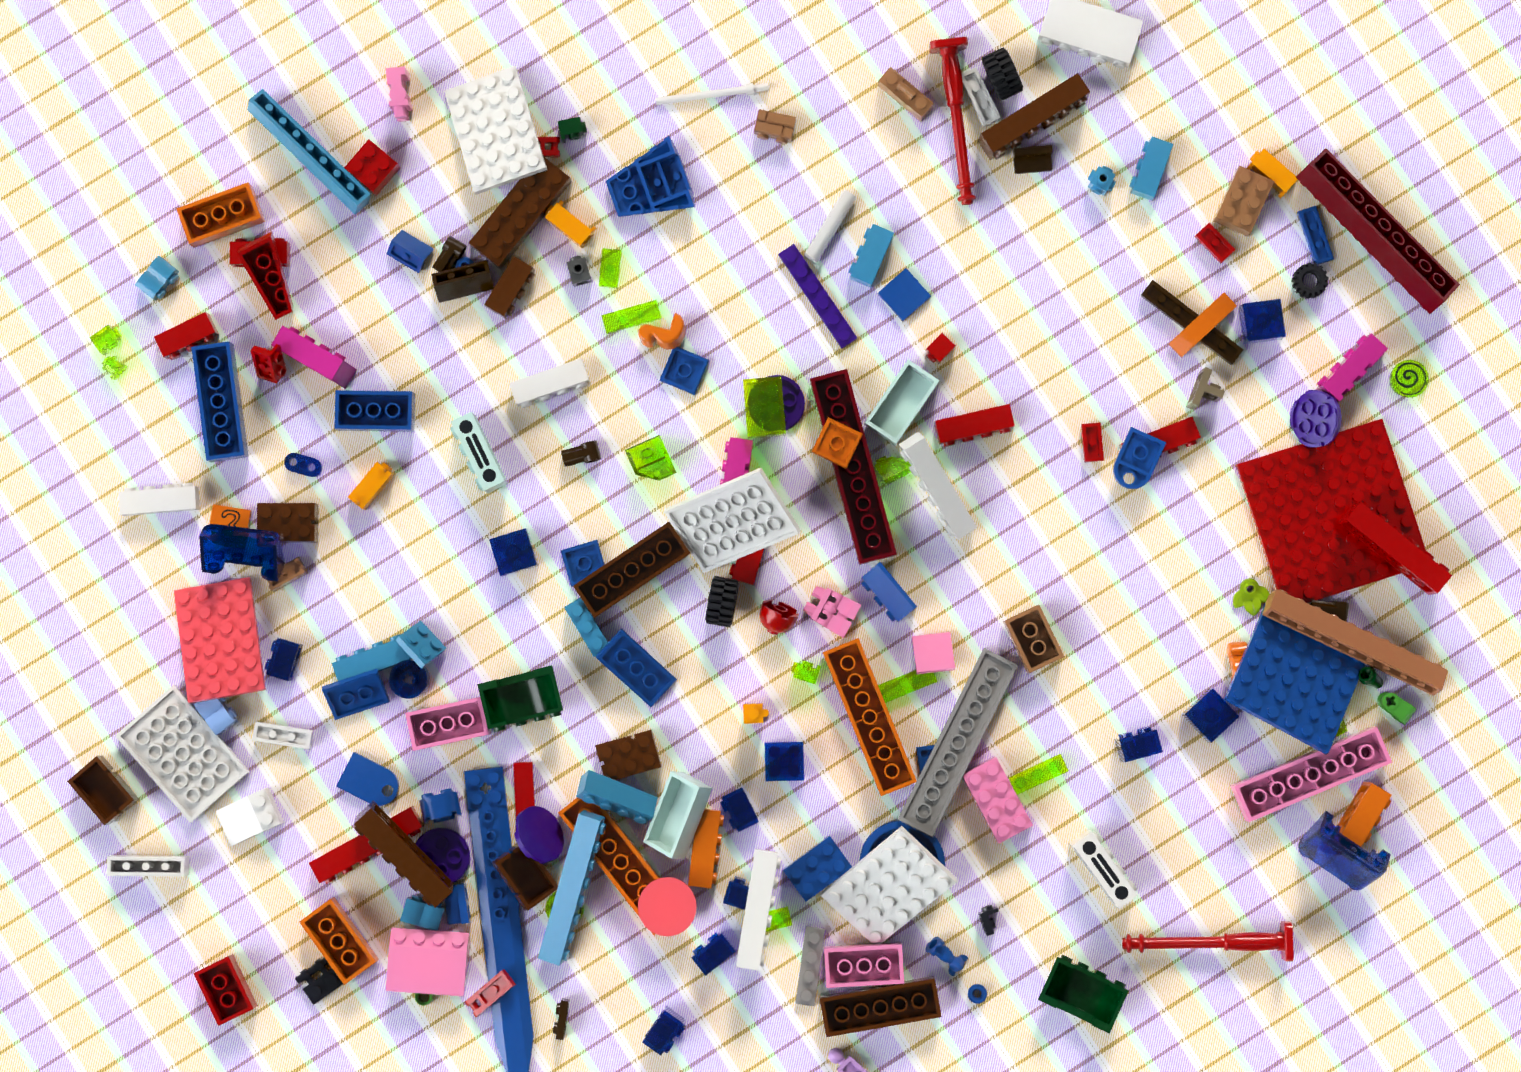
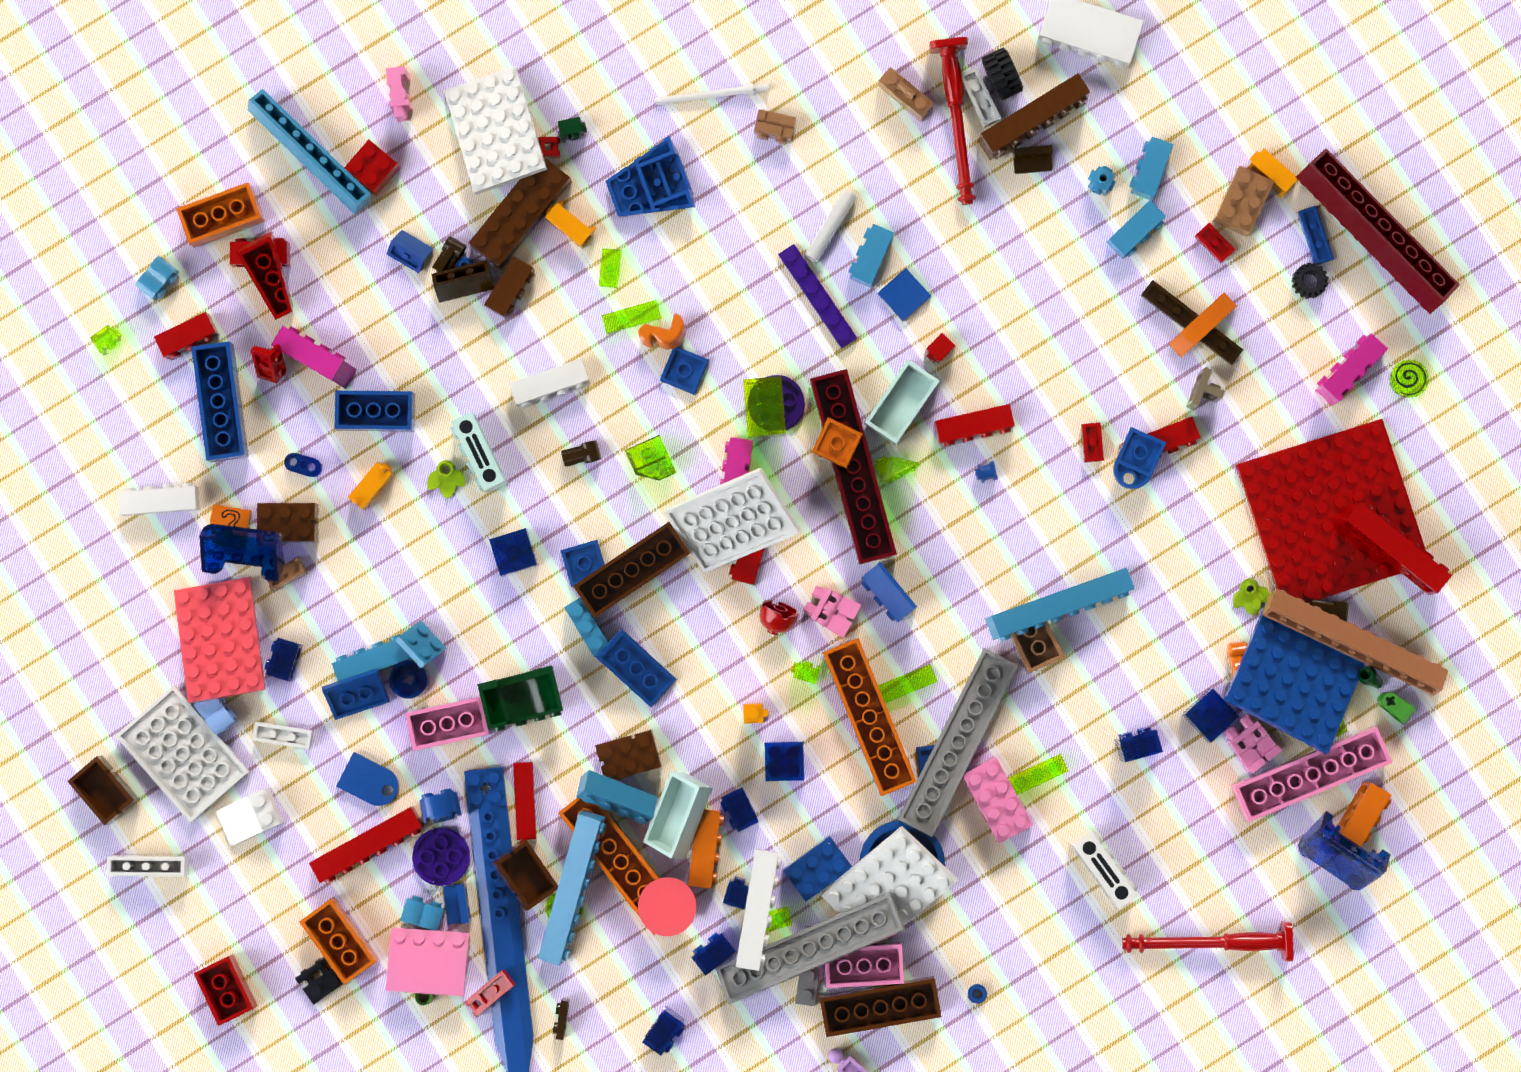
(113, 367): clear neon green brick -> none
(403, 854): reddish brown brick -> none
(445, 481): none -> lime plate
(539, 834): dark purple tile -> none
(579, 271): dark grey brick -> none
(722, 601): black tyre -> none
(813, 948): none -> light grey plate
(933, 653): bright pink tile -> none
(937, 485): white brick -> none
(938, 948): blue animal -> none
(986, 472): none -> blue brick
(987, 923): black bracket -> none
(1060, 603): none -> dark azure brick
(1084, 993): dark green cylinder -> none
(1136, 230): none -> dark azure brick
(1249, 738): none -> bright pink hips
(1262, 321): clear blue brick -> none
(1316, 418): dark purple tile -> none

